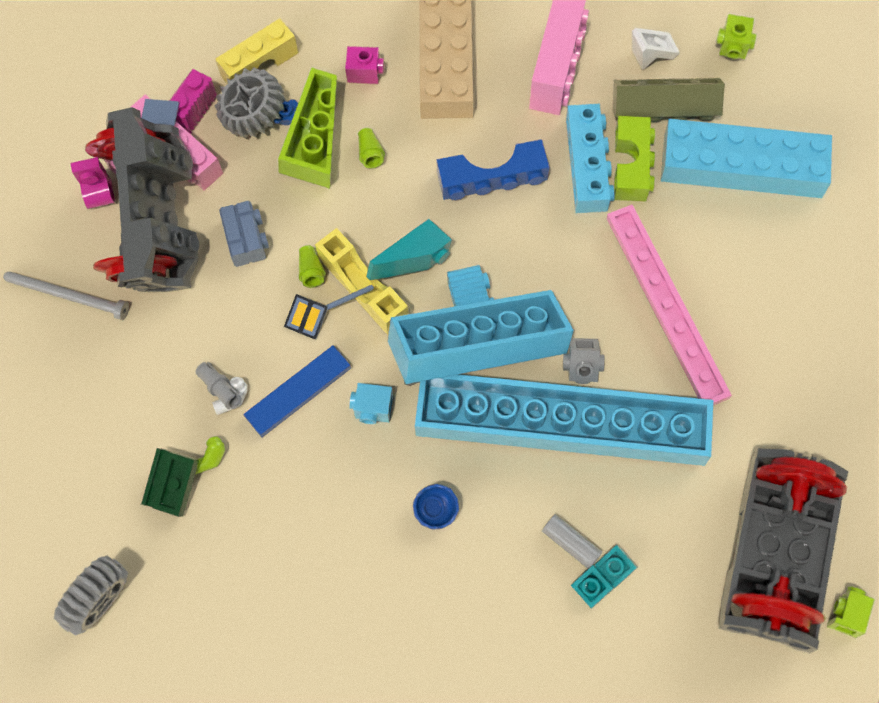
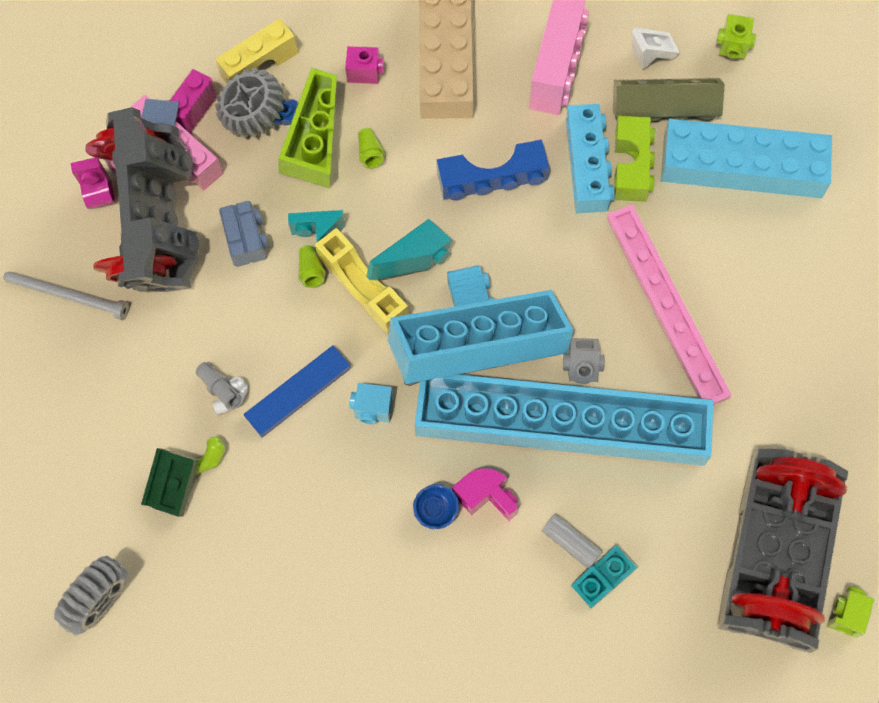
(307, 315): piece -> none
(317, 223): none -> teal slope
(485, 486): none -> dark pink brick

